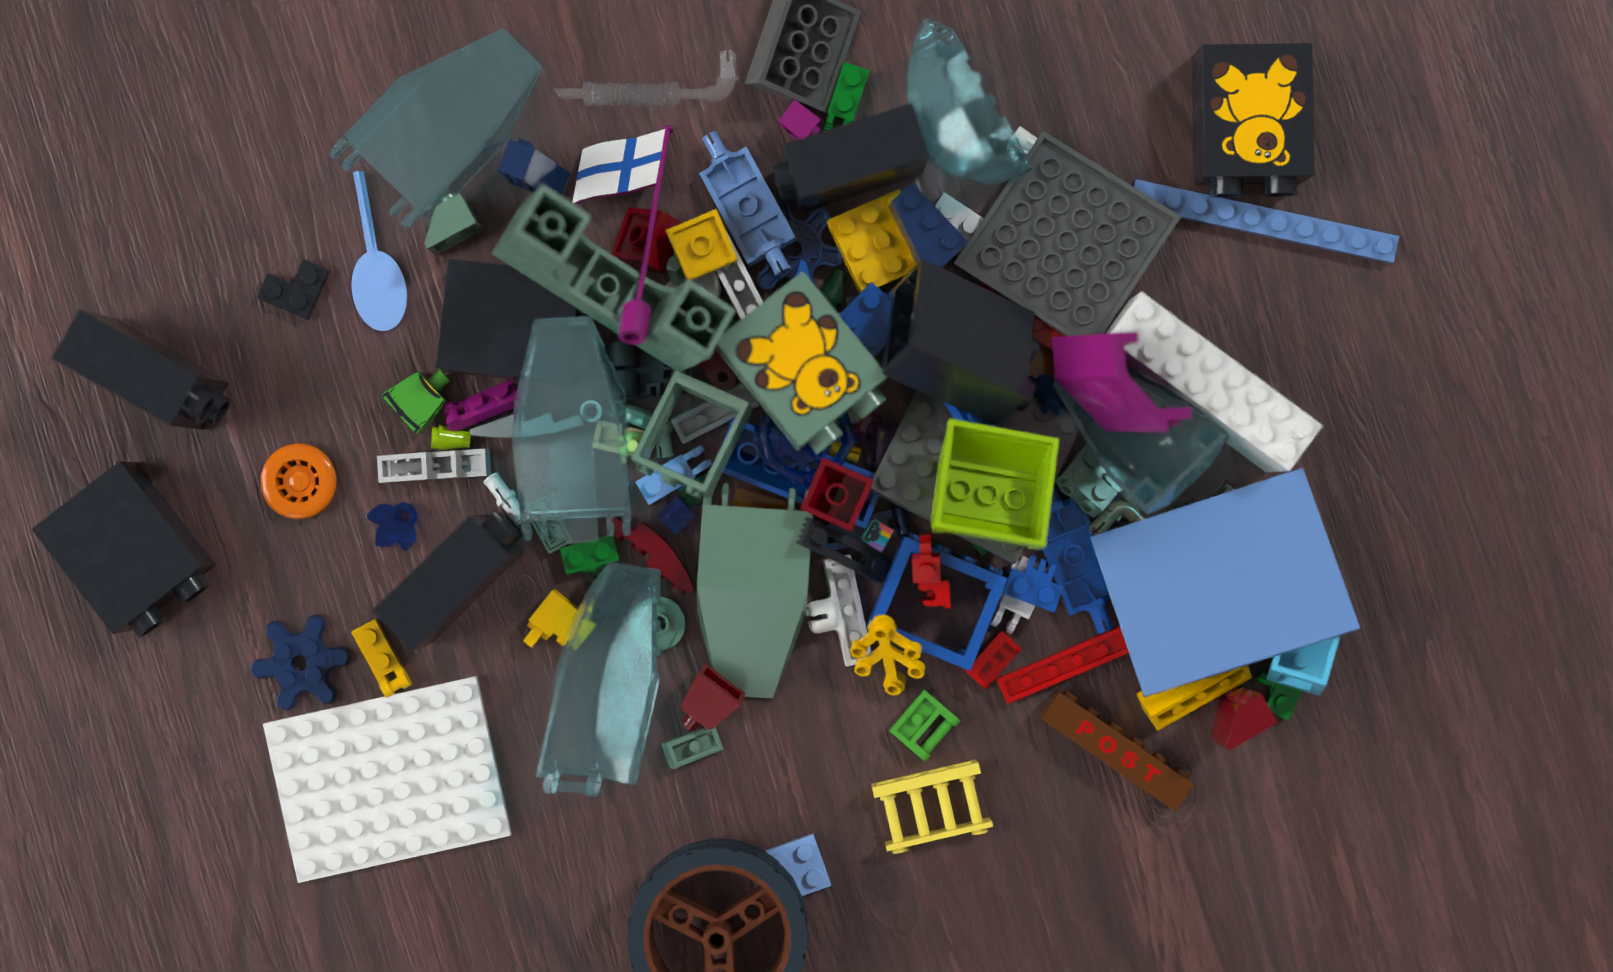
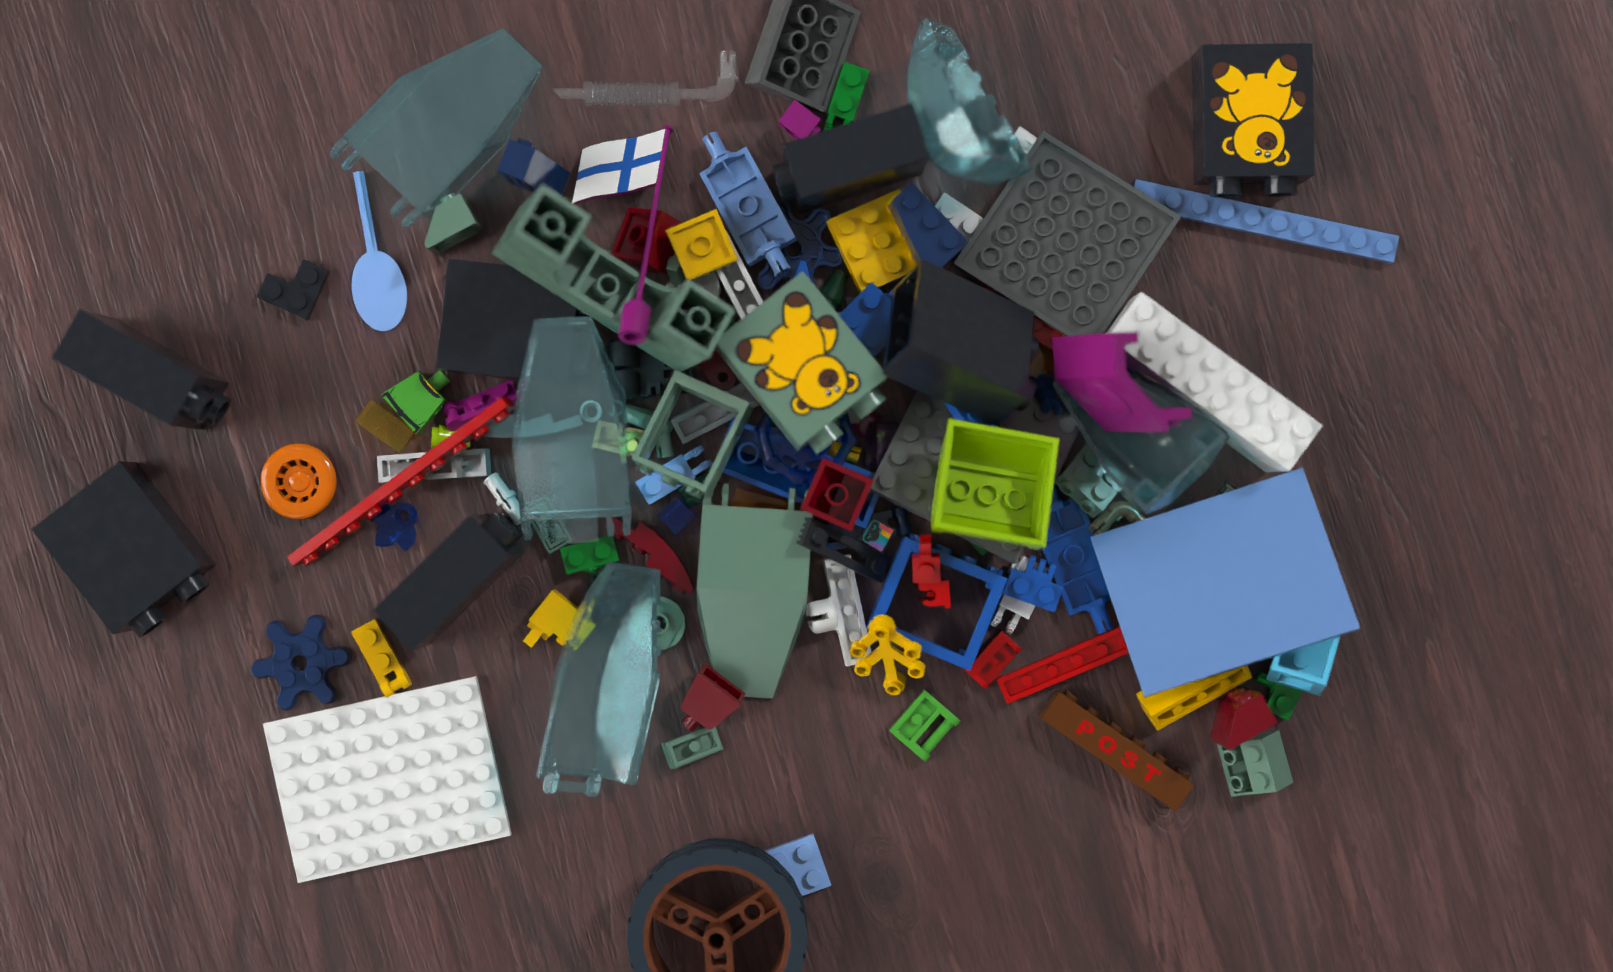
(385, 426): none -> clear yellow plate
(410, 476): none -> red plate
(940, 780): light yellow fence -> none
(1256, 765): none -> sand green slope

